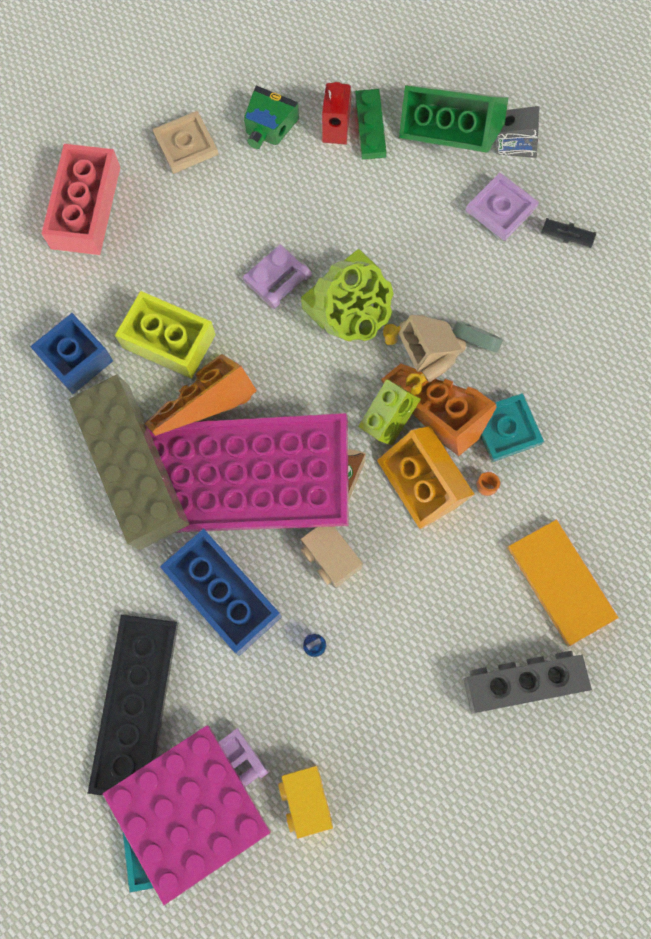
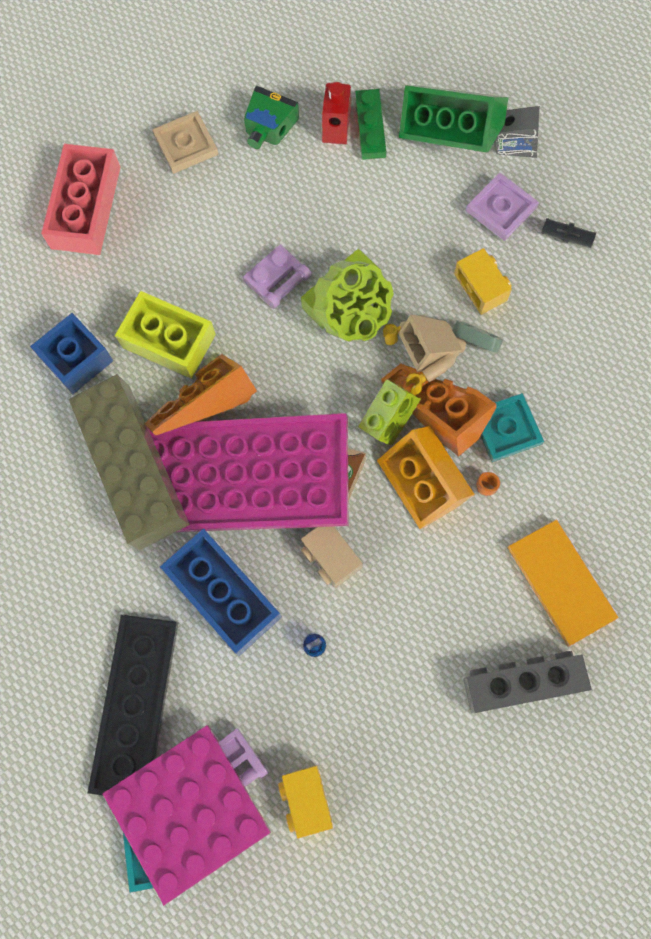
(483, 280): none -> yellow brick

